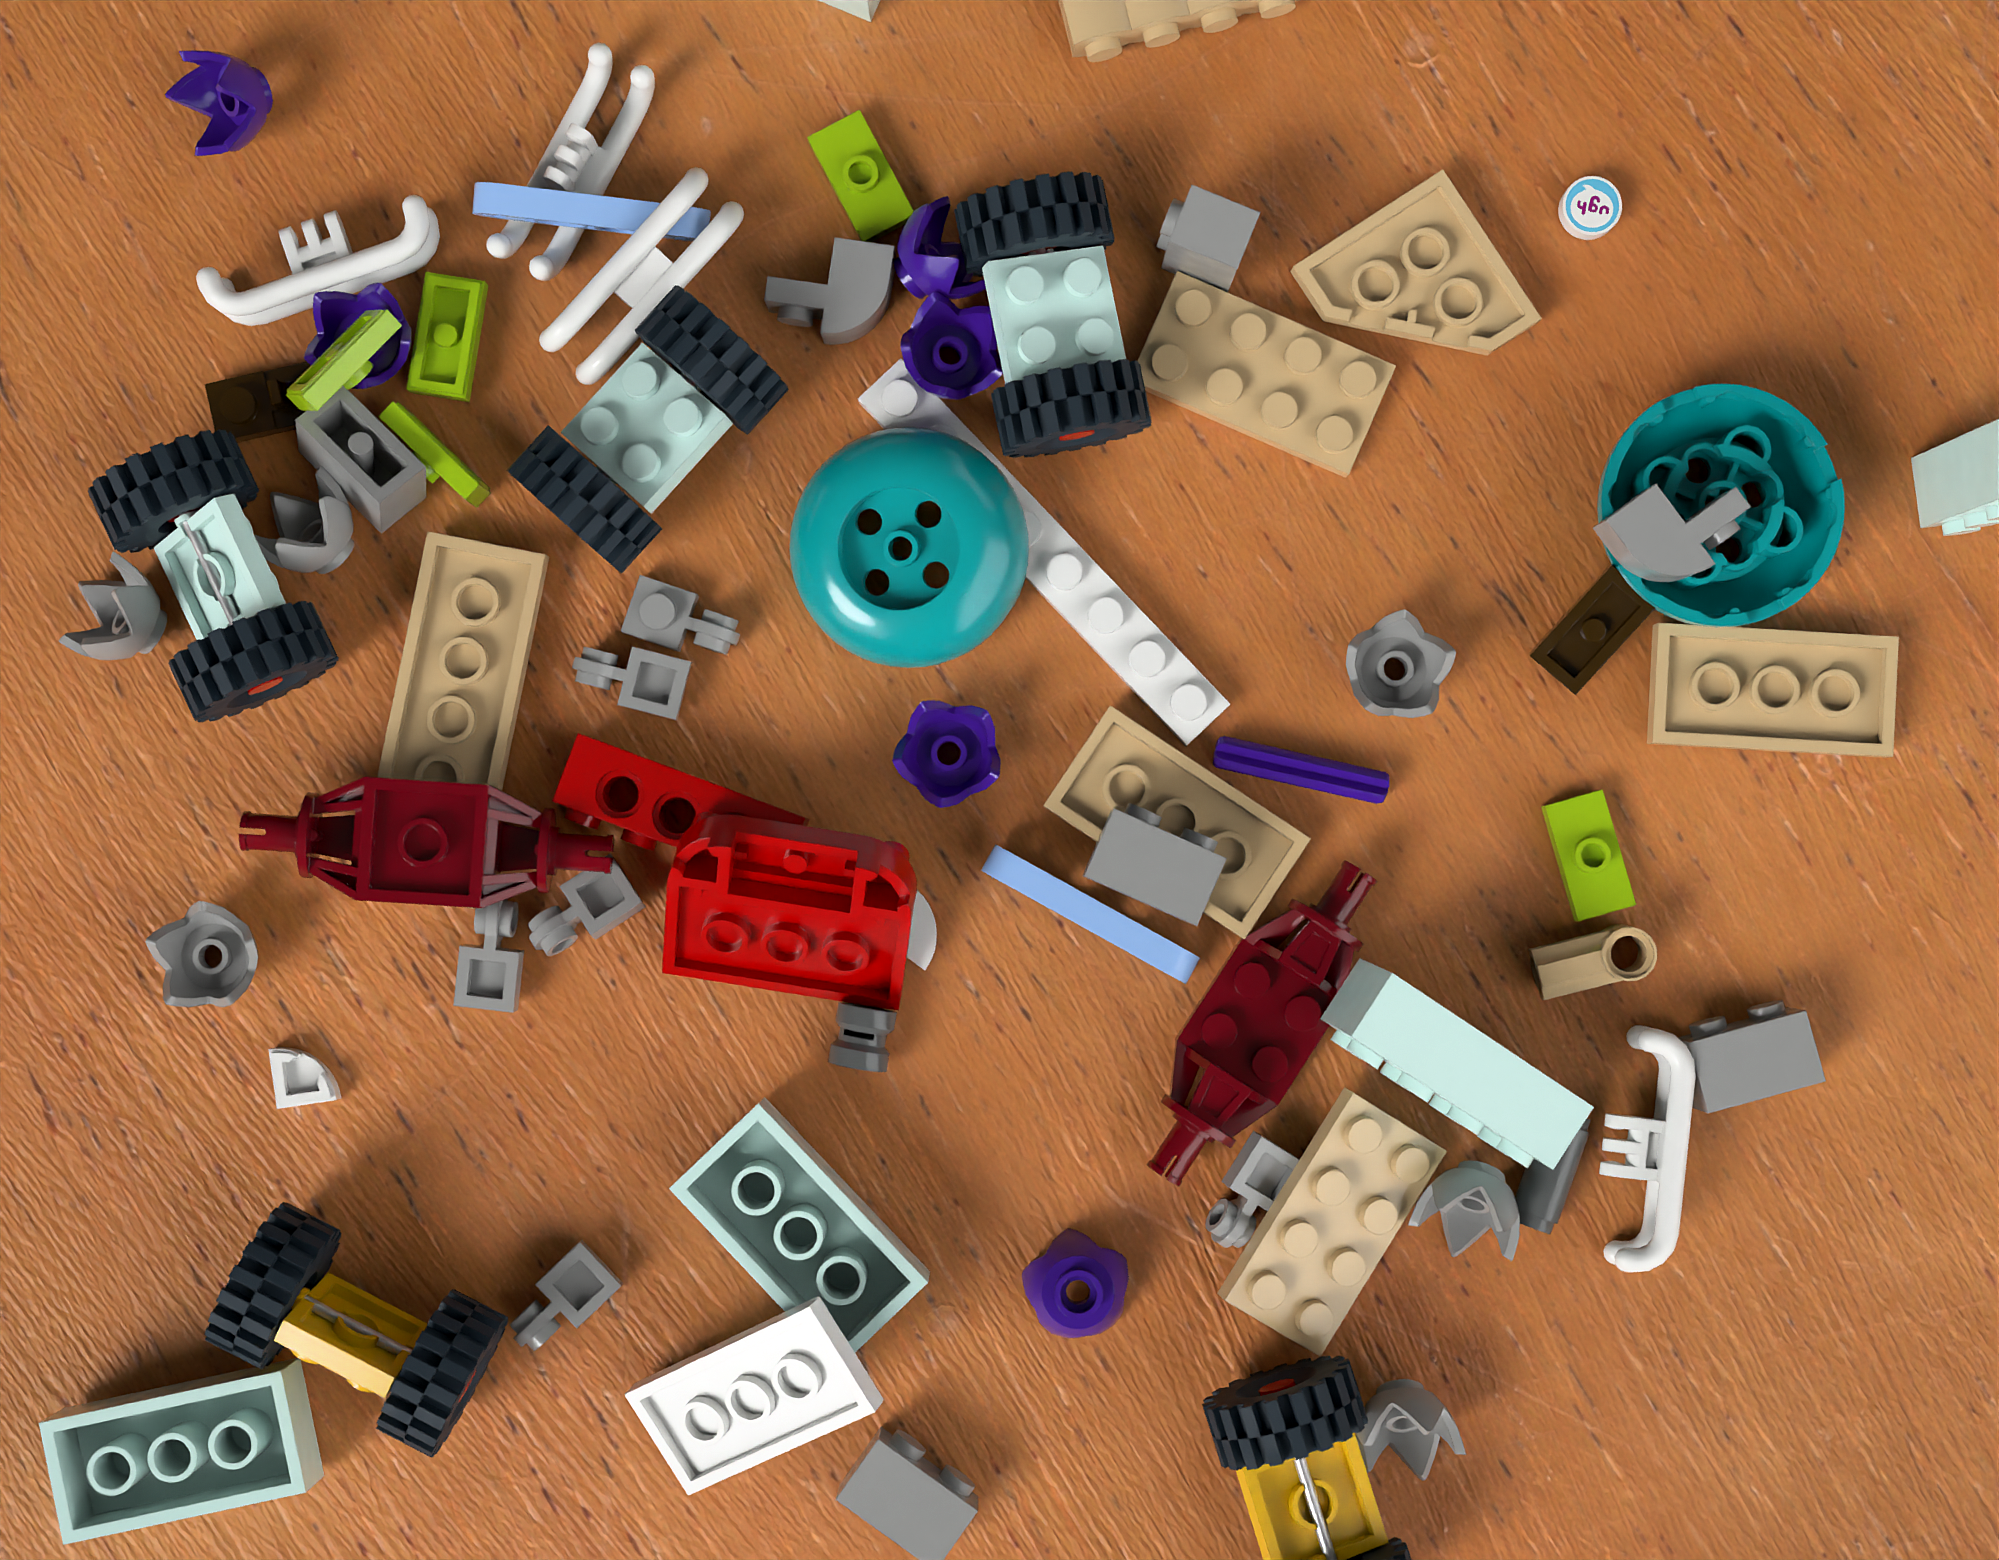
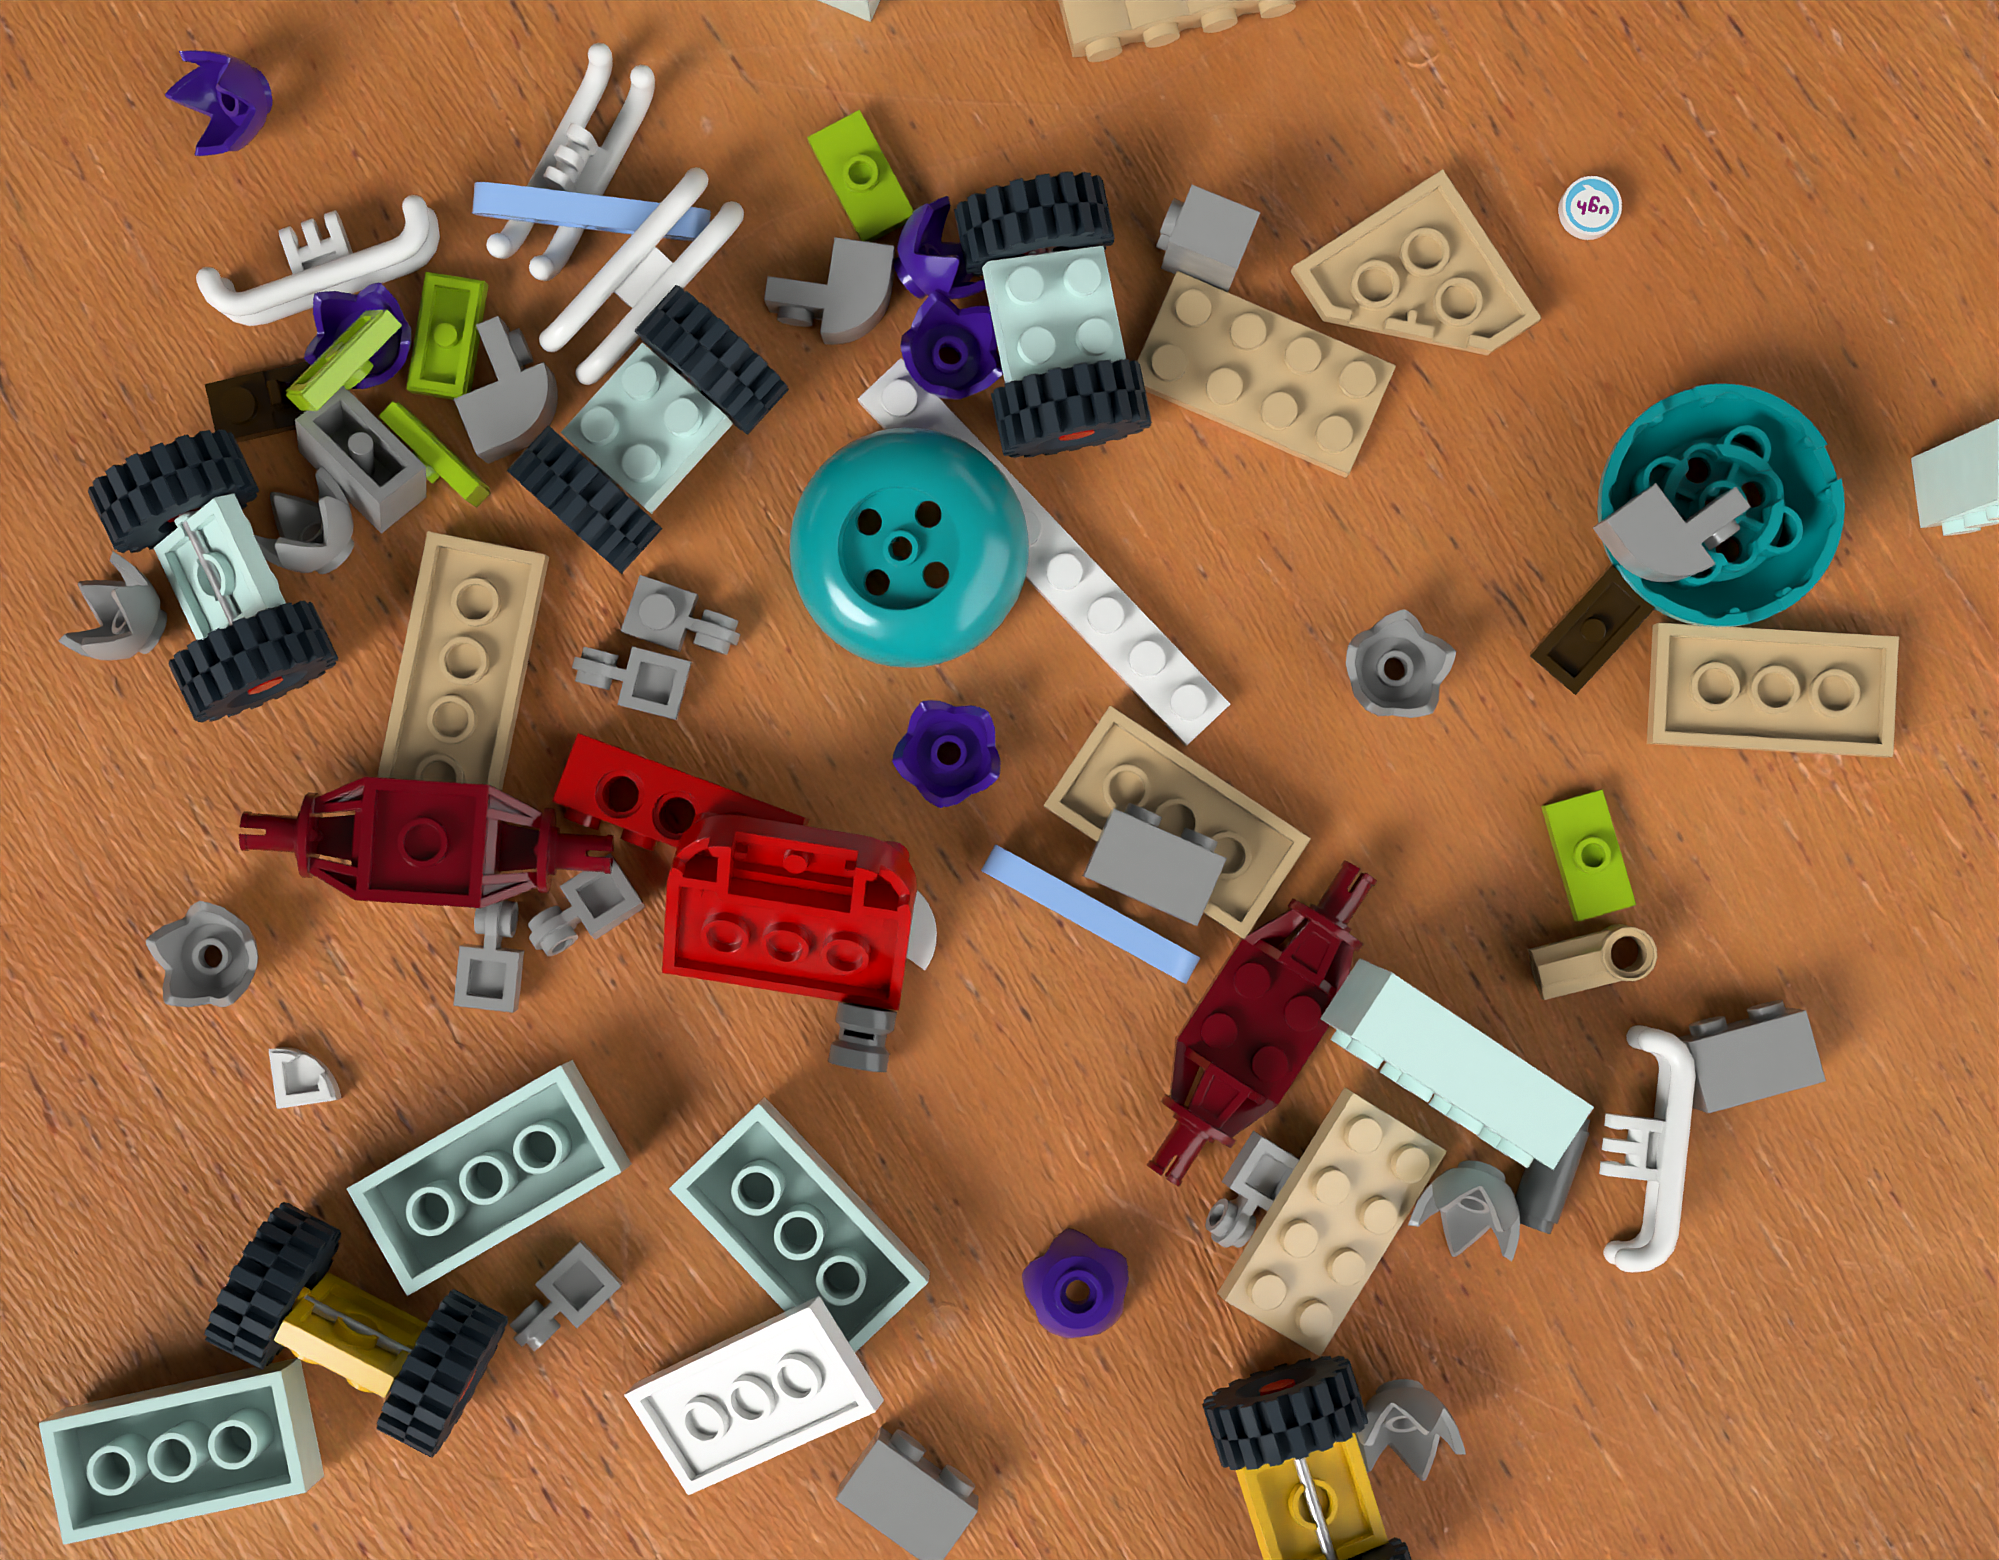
(489, 1177): none -> light aqua brick
(515, 408): none -> light grey brick
(1301, 769): dark purple axle -> none

